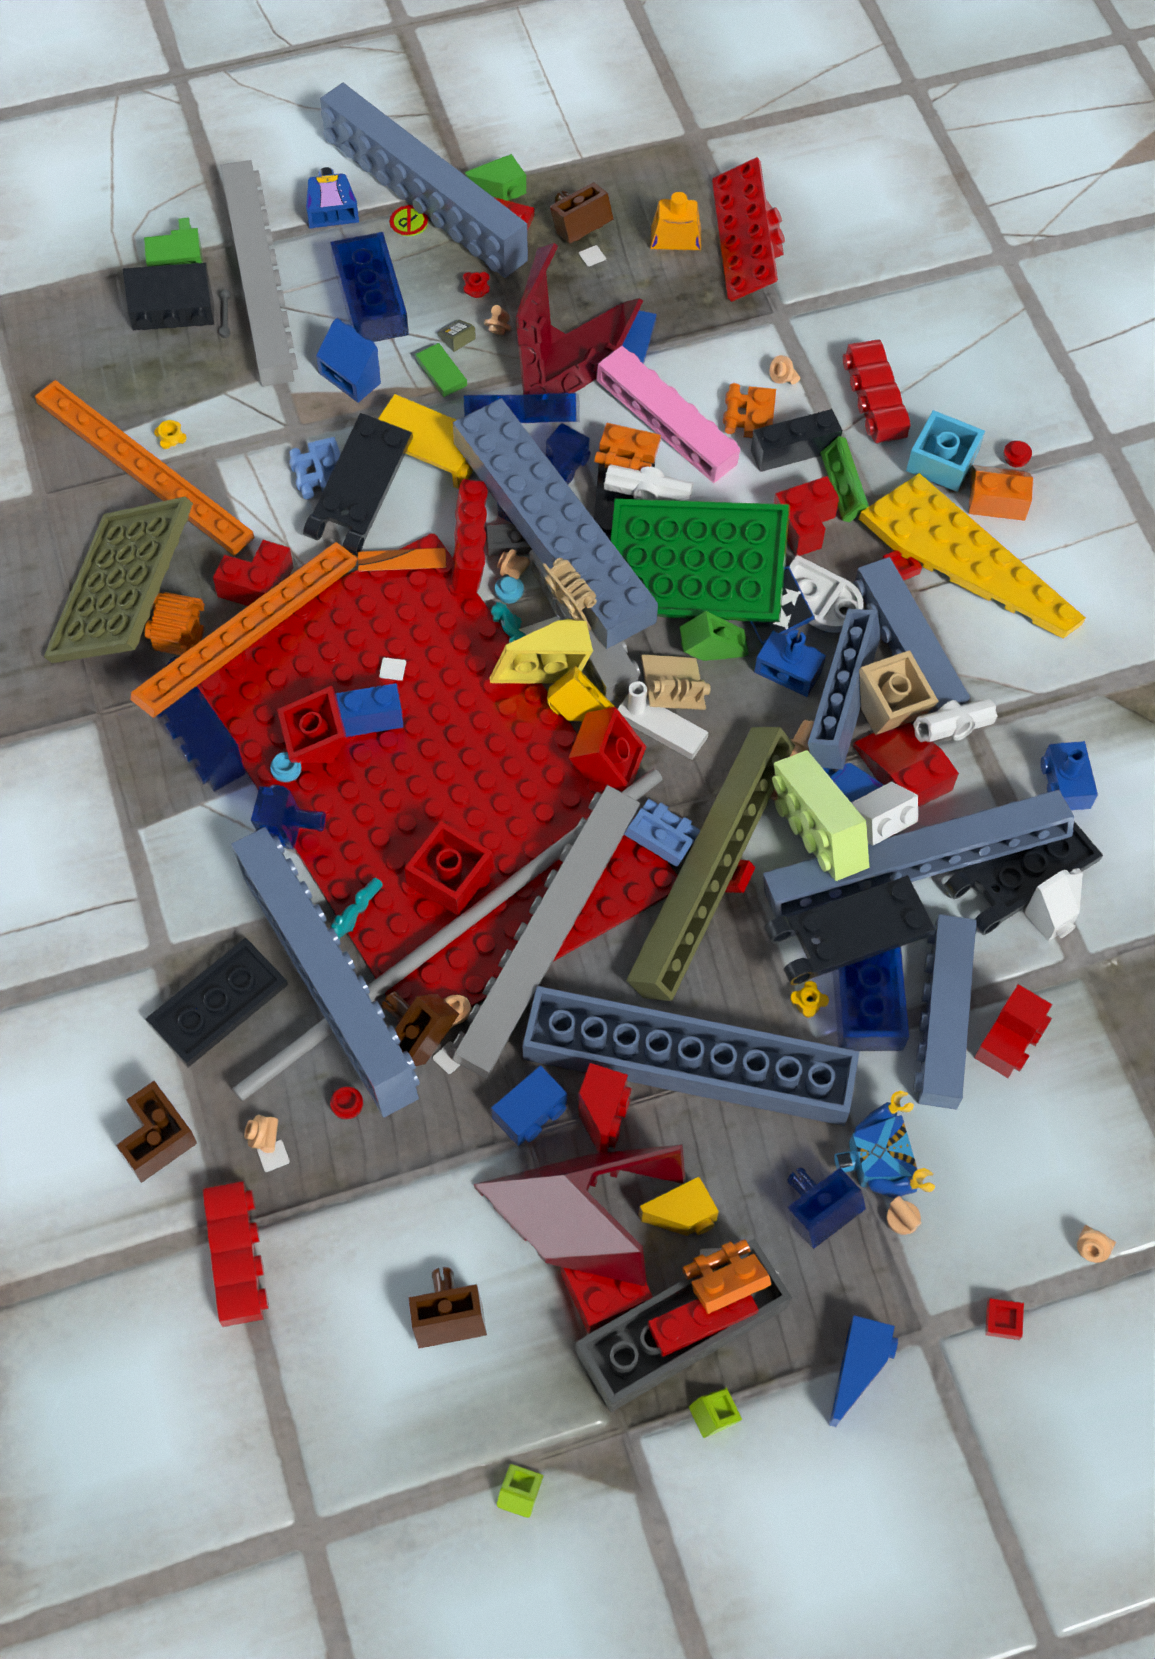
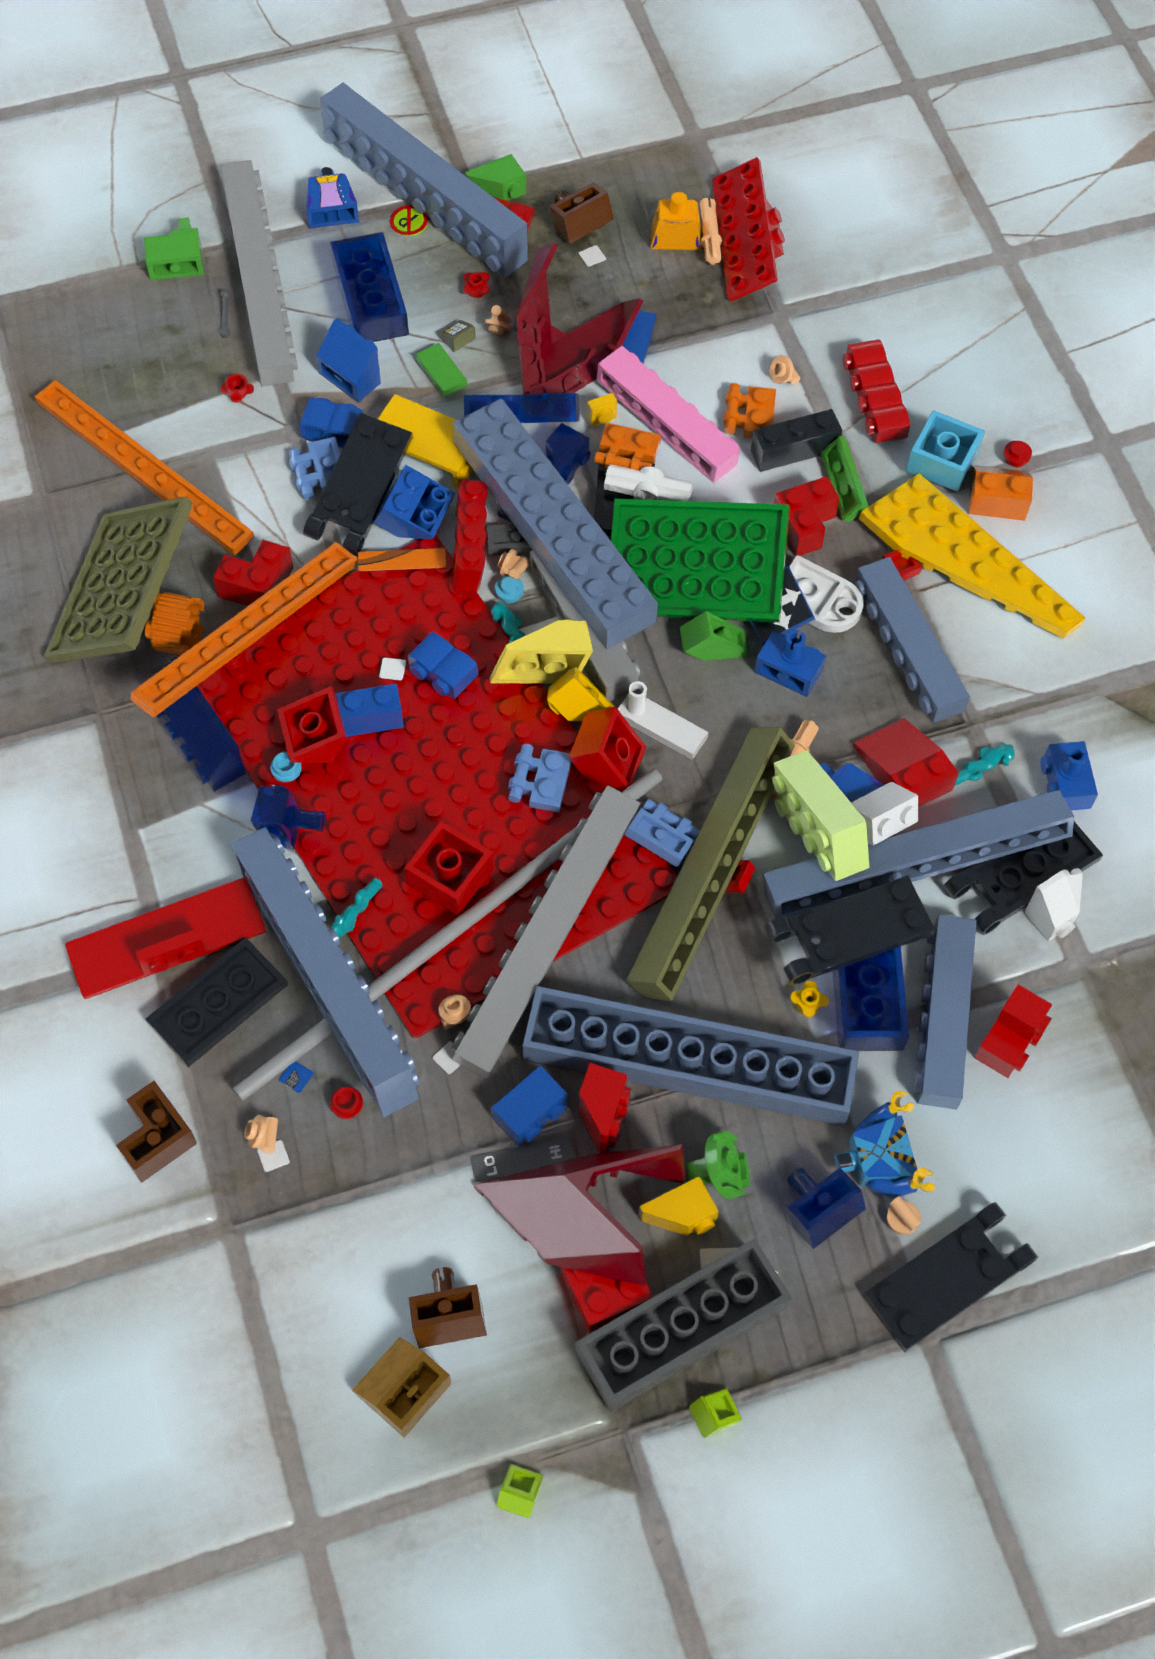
(164, 938): none -> red bracket
(169, 296): black slope -> none
(171, 428): yellow plate -> none
(233, 1254): red brick -> none
(237, 387): none -> red plate
(296, 1077): none -> blue sticker
(326, 420): none -> blue brick
(403, 1386): none -> pearl gold slope
(414, 506): none -> blue slope
(421, 1024): reddish brown brick -> none
(442, 665): none -> blue brick
(521, 1158): none -> dark grey sticker
(550, 779): none -> medium blue plate
(570, 589): tan hinge -> none
(602, 410): none -> yellow plate
(674, 682): tan hinge -> none
(693, 1323): red plate -> none
(711, 239): none -> light nougat axle
(722, 1166): none -> bright green tile
(729, 1283): orange plate -> none
(841, 694): sand blue brick -> none
(864, 1356): blue slope -> none
(894, 692): tan slope -> none
(945, 1280): none -> black hinge
(955, 720): white piece -> none
(988, 760): none -> teal animal
(1004, 1319): red plate -> none
(1094, 1245): light nougat plate -> none

